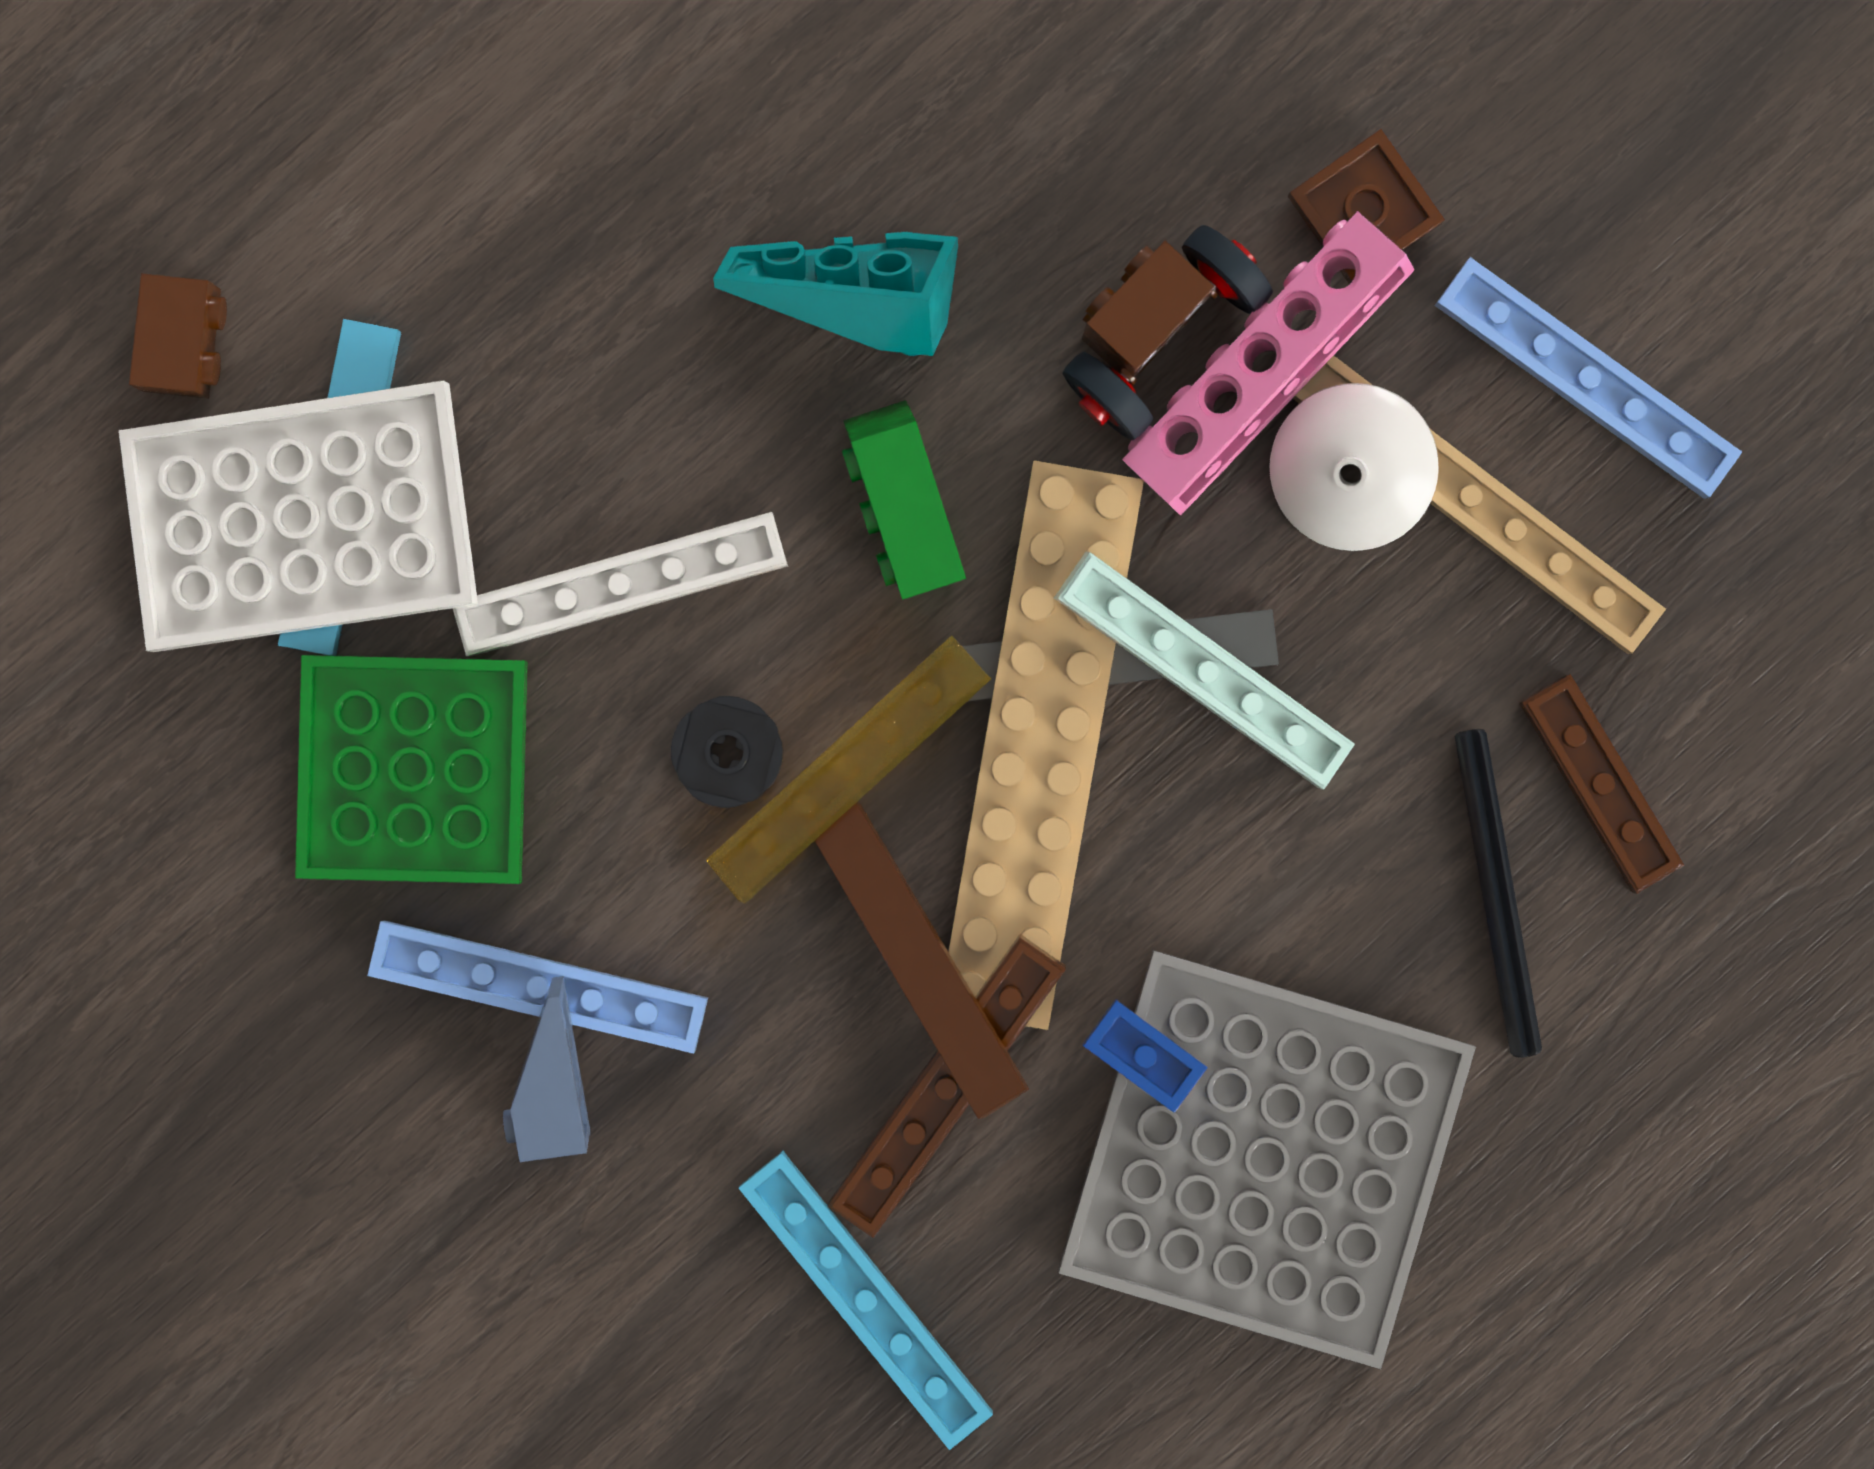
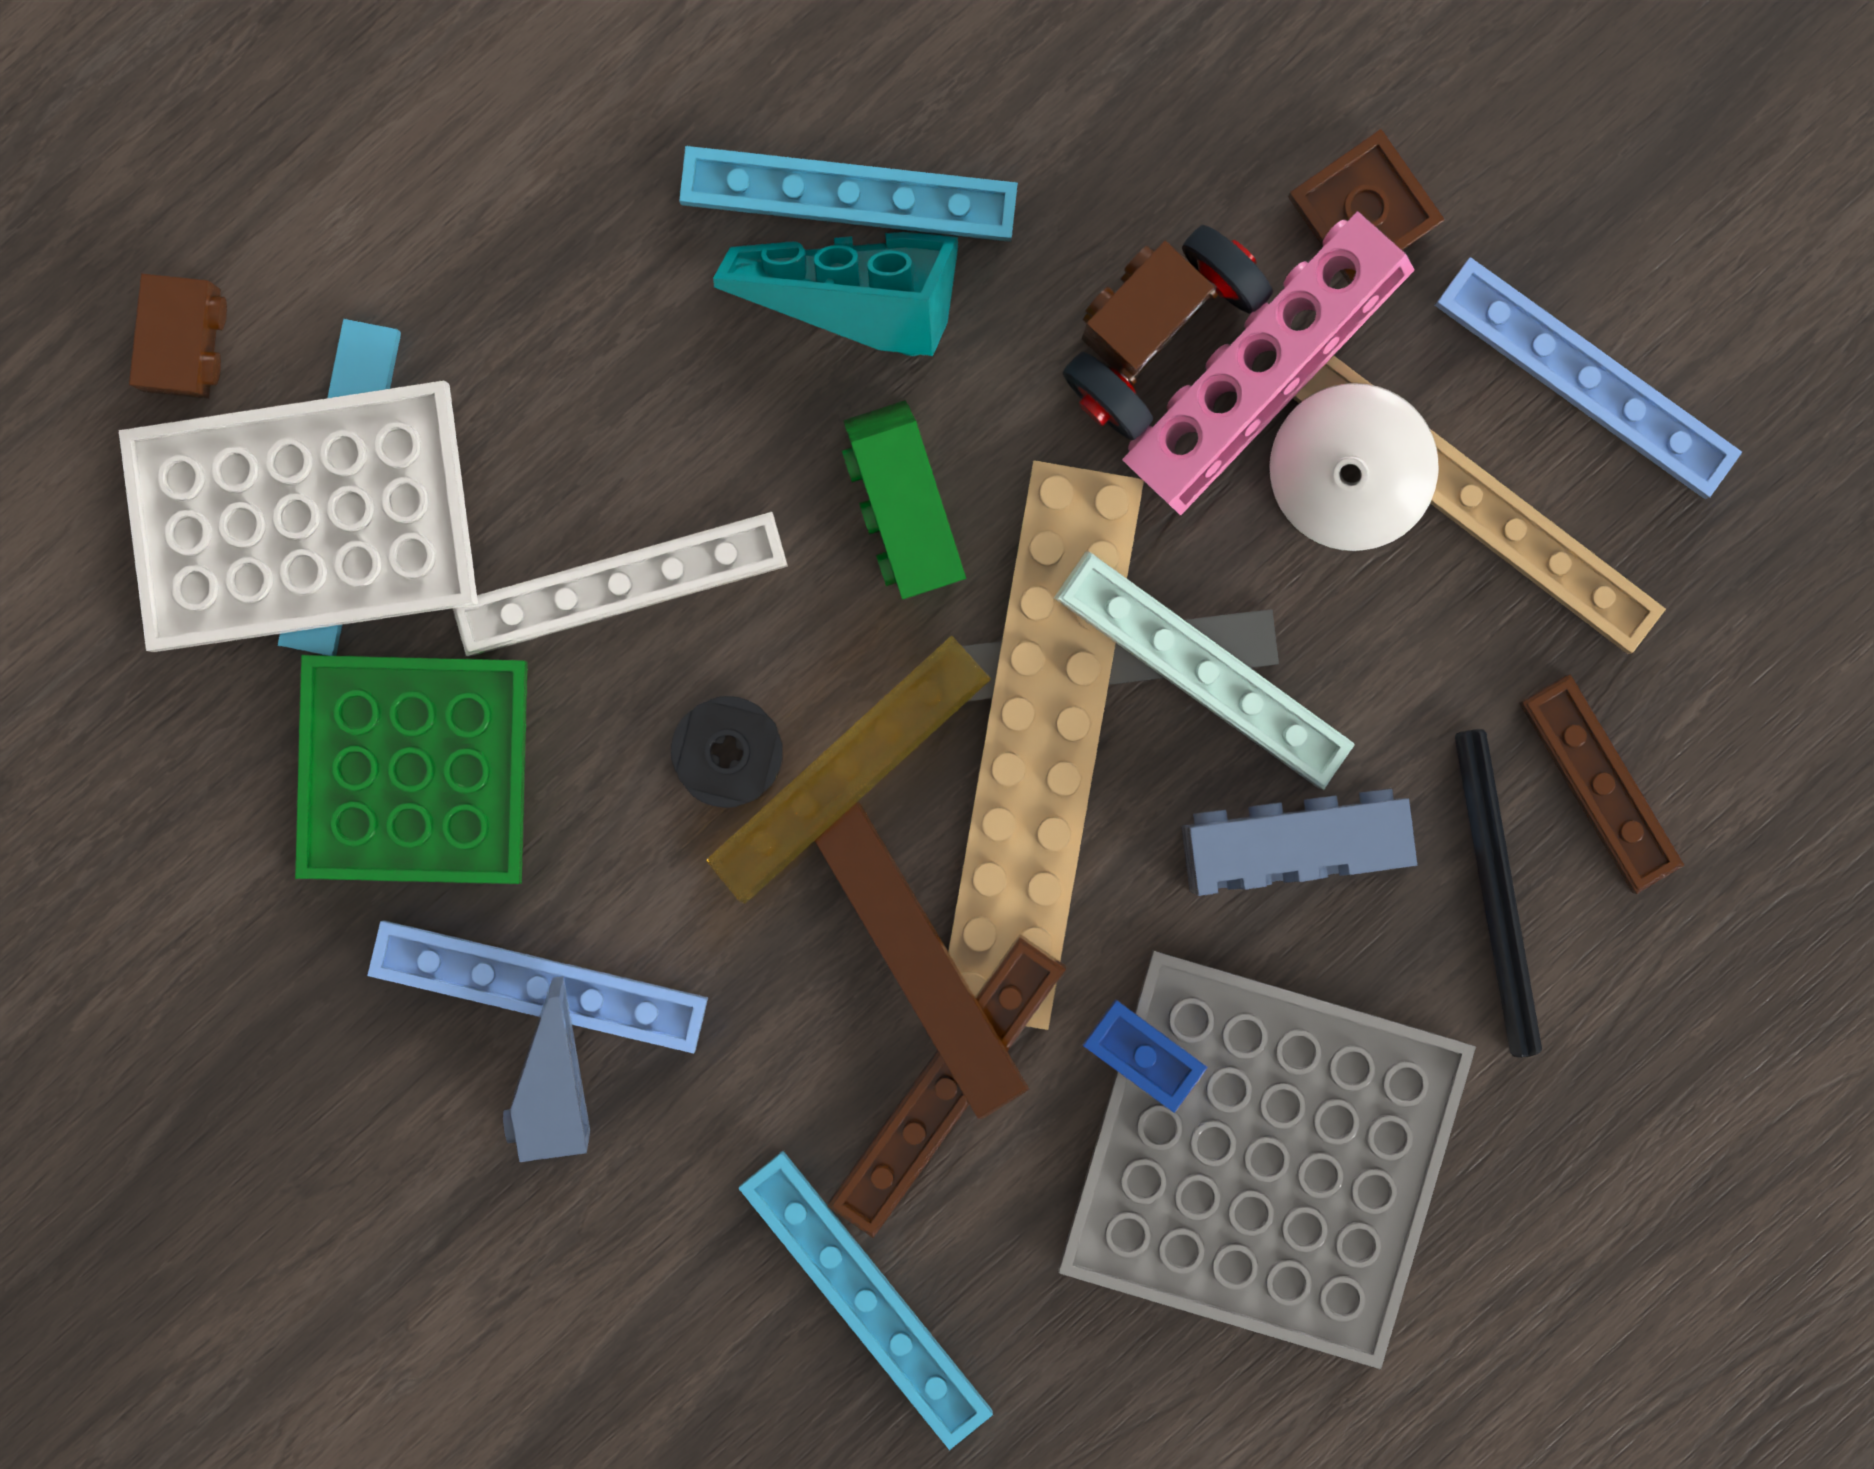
(848, 193): none -> medium azure plate
(1298, 843): none -> sand blue wedge

